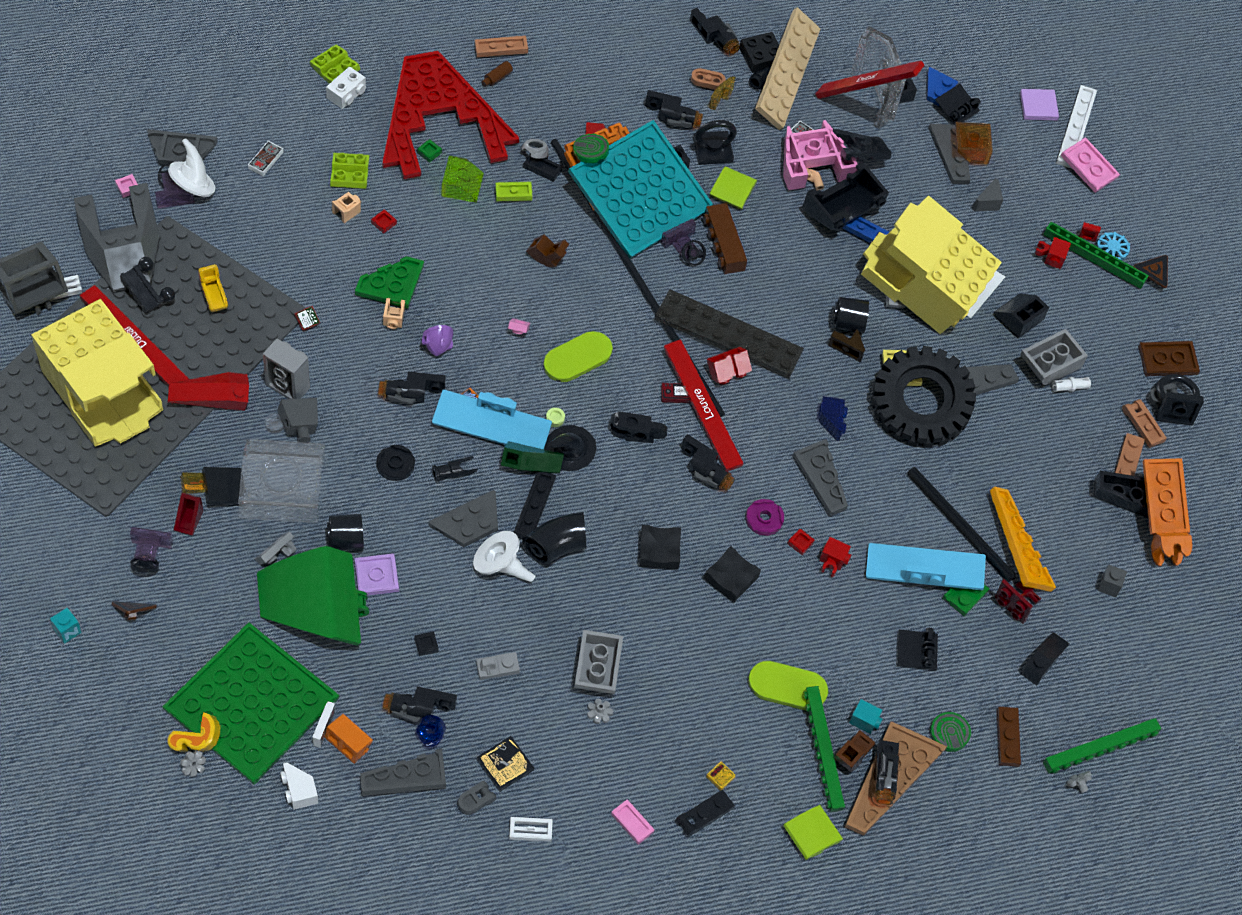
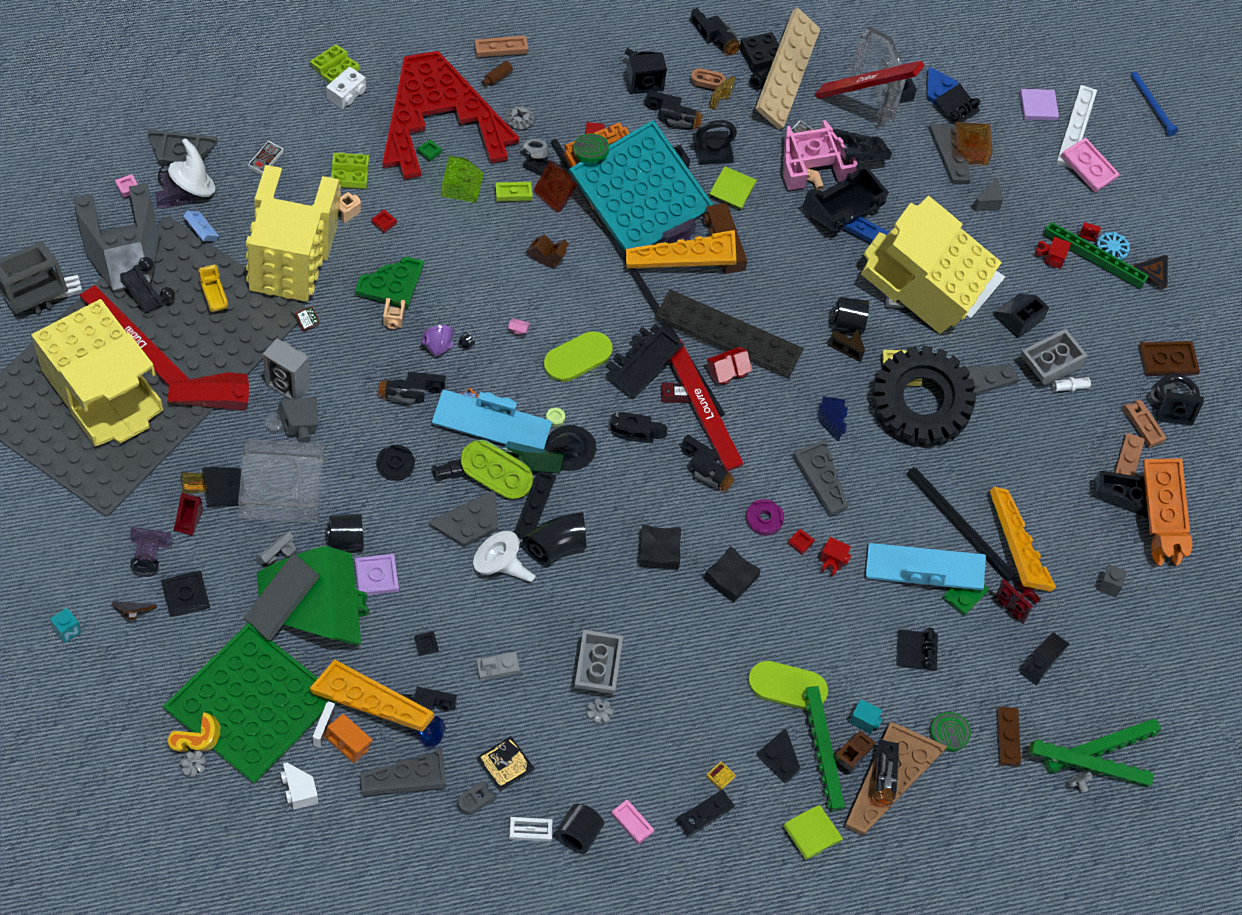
(185, 593): none -> black tile
(201, 226): none -> light blue plate
(281, 596): none -> dark grey tile
(290, 238): none -> light yellow piece
(362, 693): none -> light orange wing
(466, 340): none -> black hinge
(496, 469): none -> lime tile
(517, 122): none -> light grey gear
(555, 186): none -> clear red plate
(580, 828): none -> black piece
(645, 71): none -> black piece
(645, 359): none -> black hinge
(711, 250): none -> light orange wing
(780, 757): none -> black wing
(1090, 763): none -> green piece
(1171, 129): none -> blue bar

